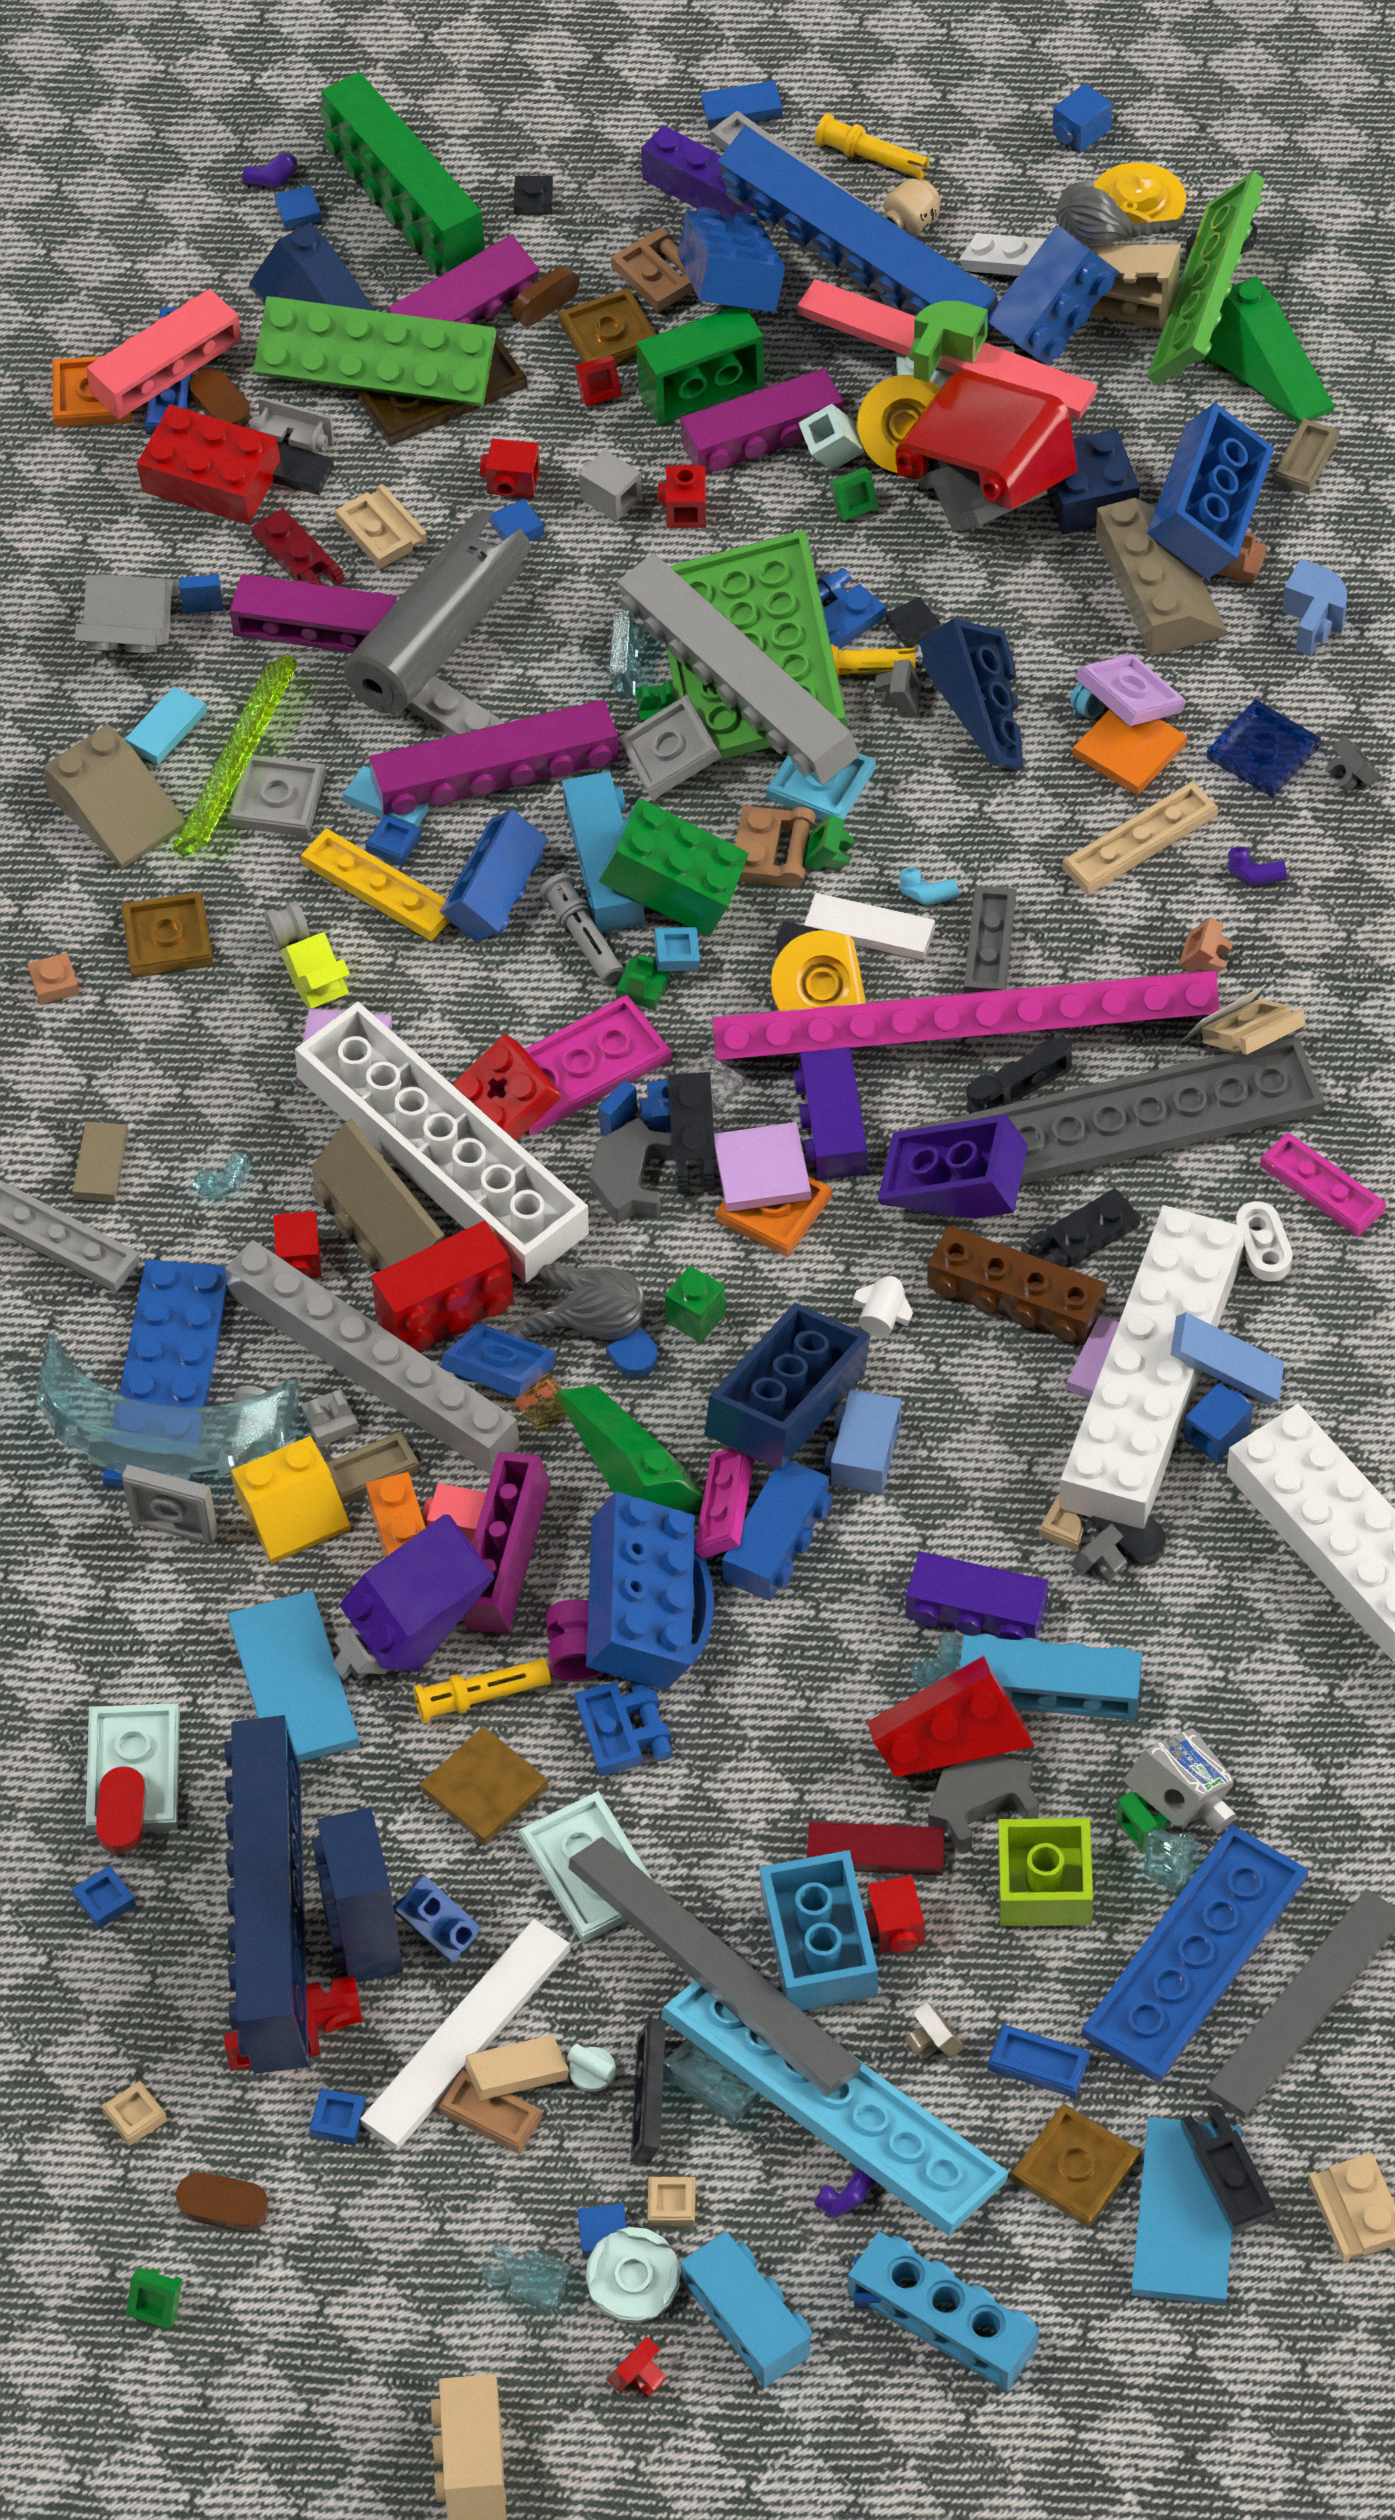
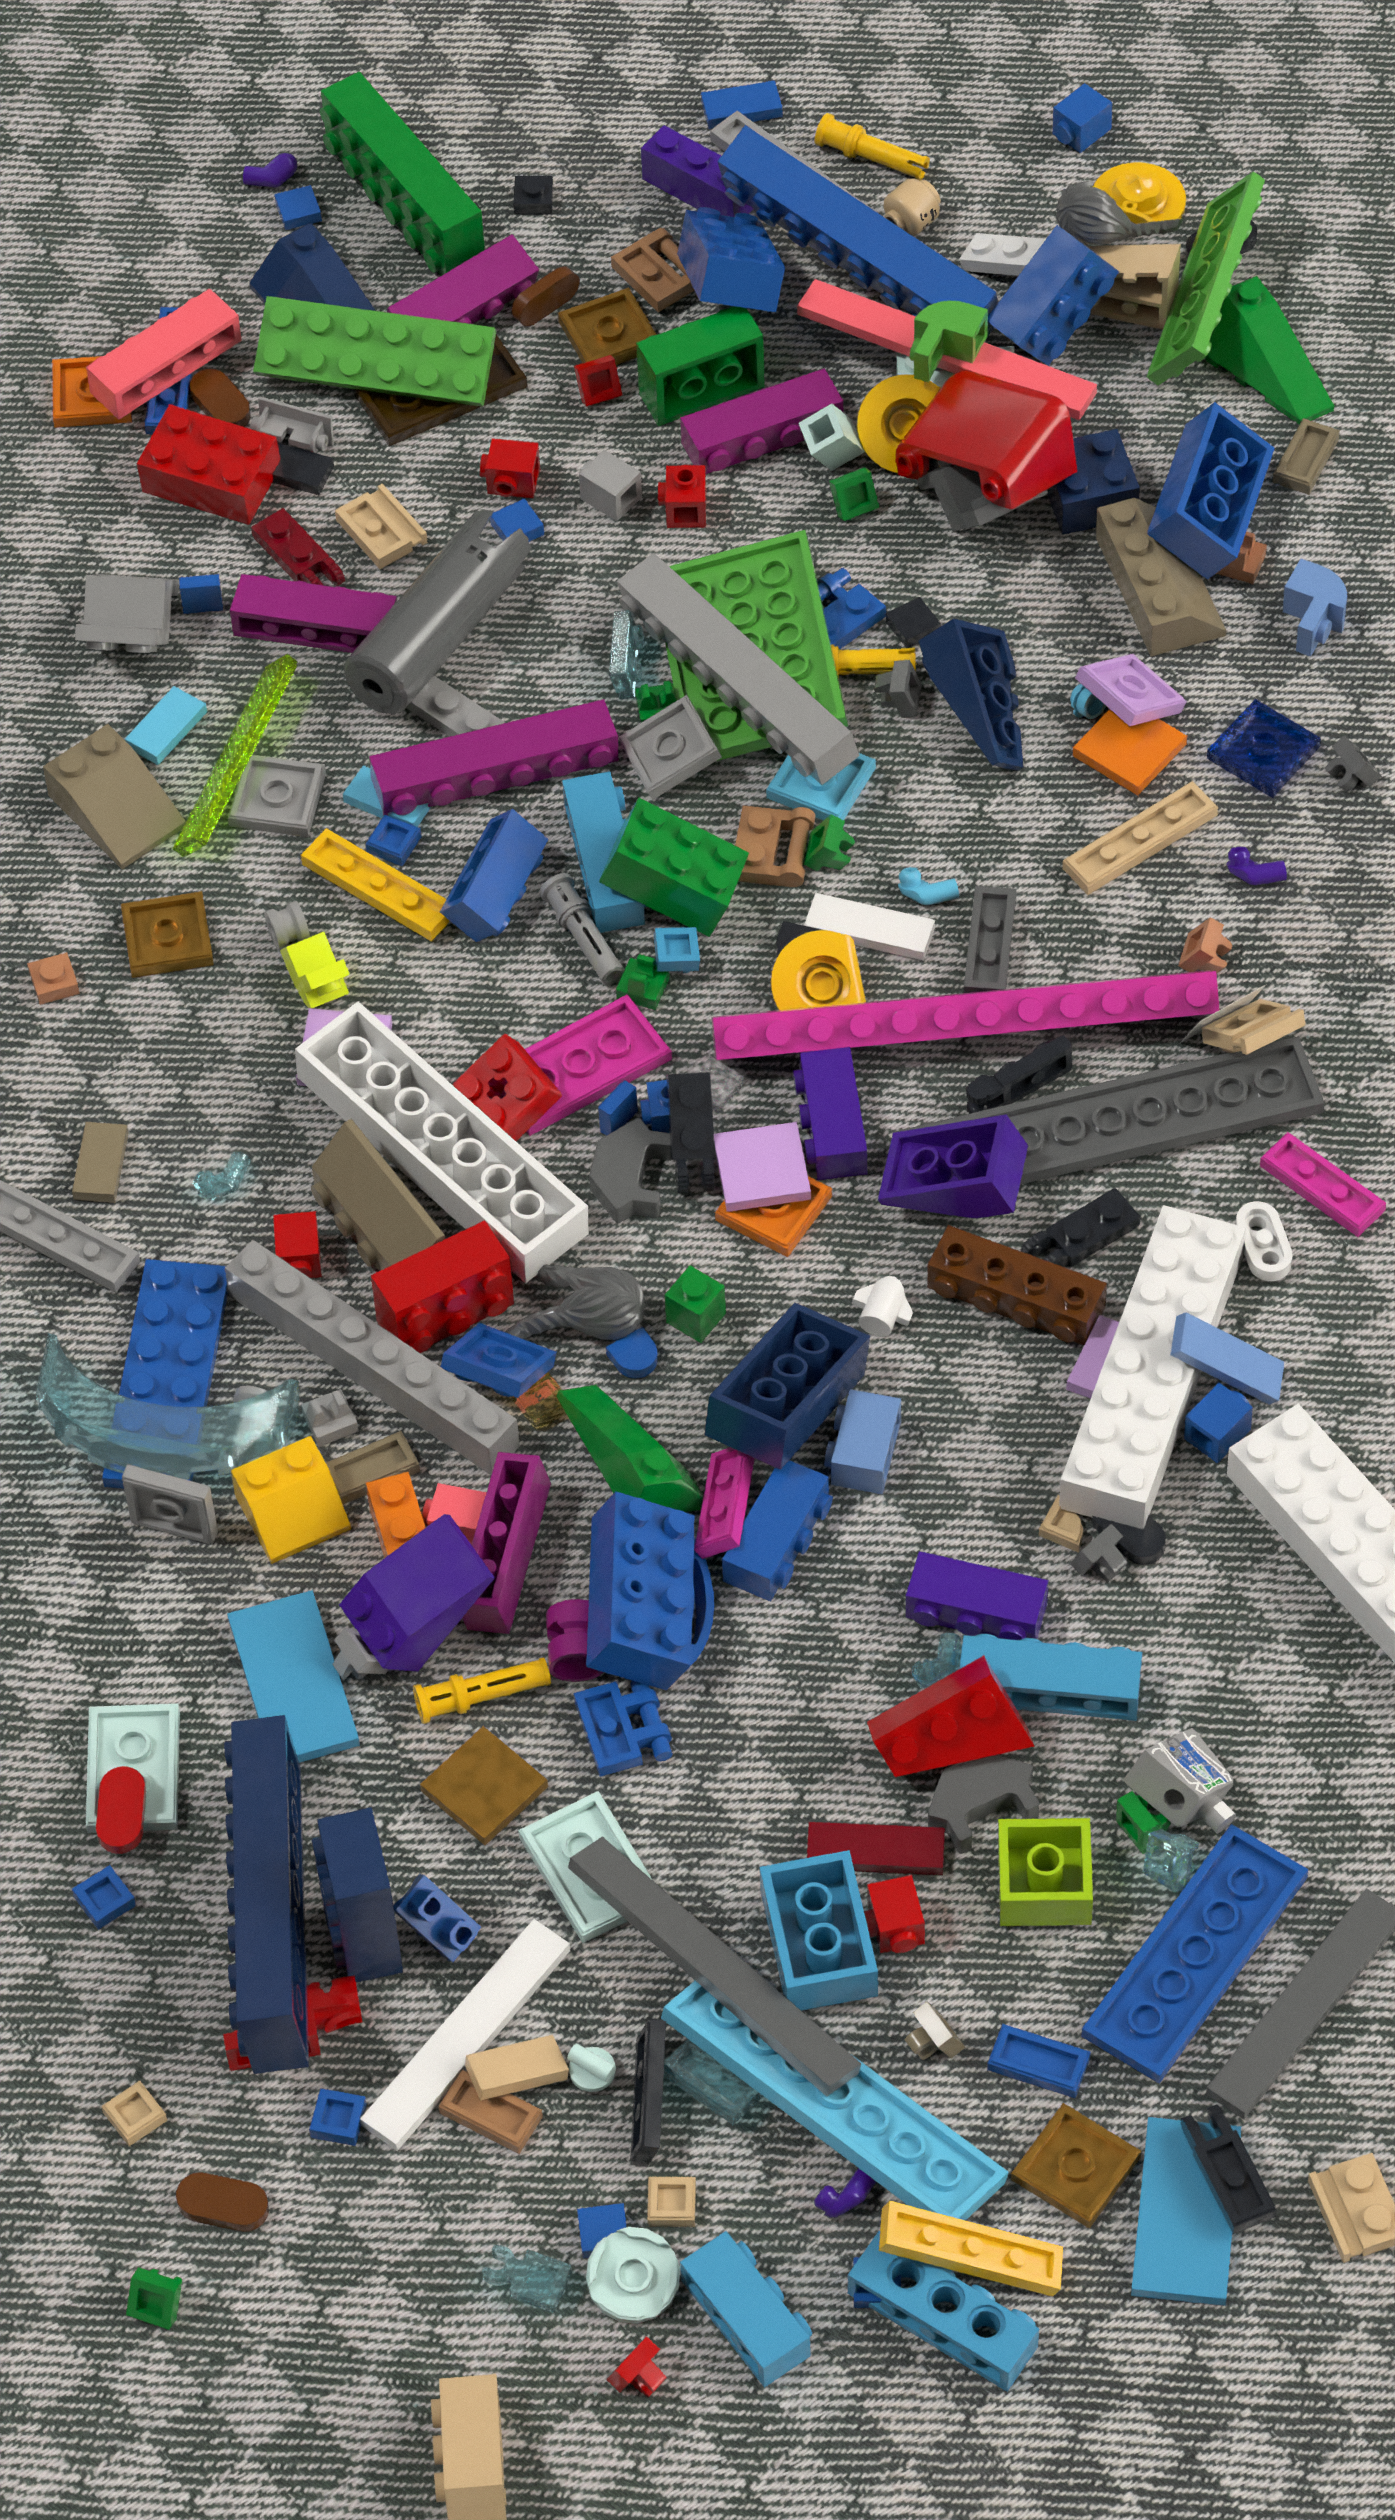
(971, 2248): none -> yellow plate

